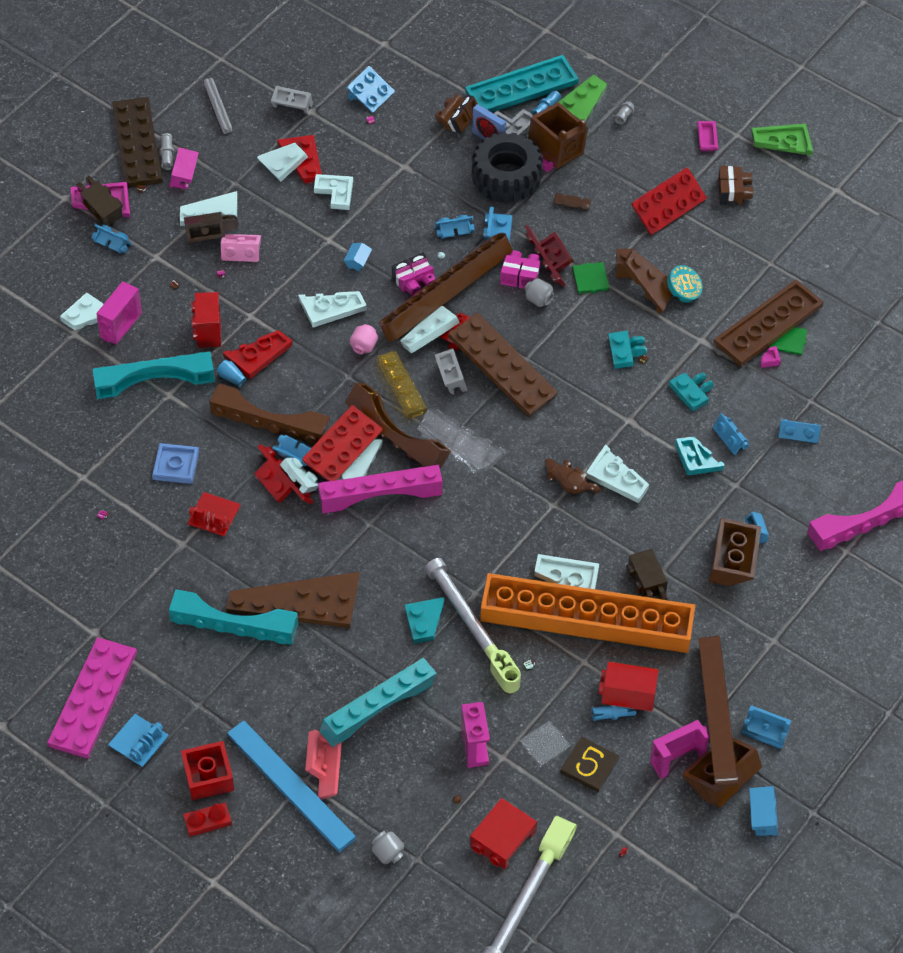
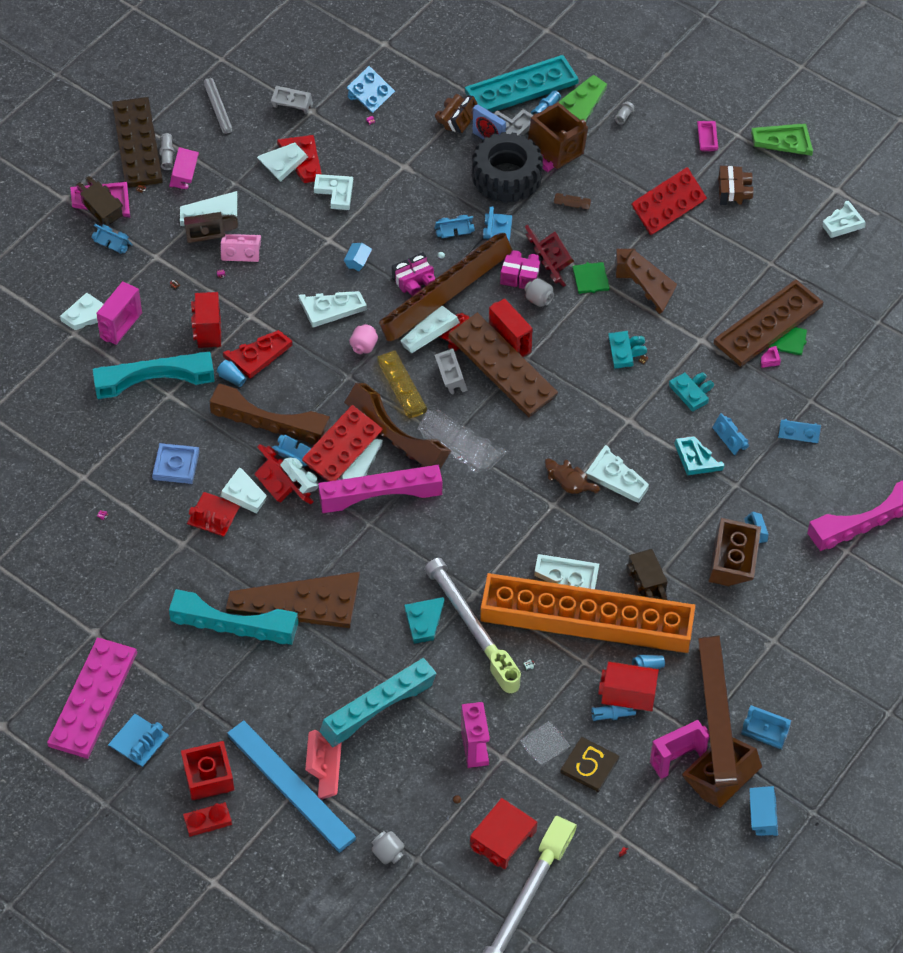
(244, 492): none -> light aqua wing
(511, 326): none -> red brick
(649, 661): none -> dark azure cone
(684, 283): teal tile -> none
(843, 221): none -> light aqua wing

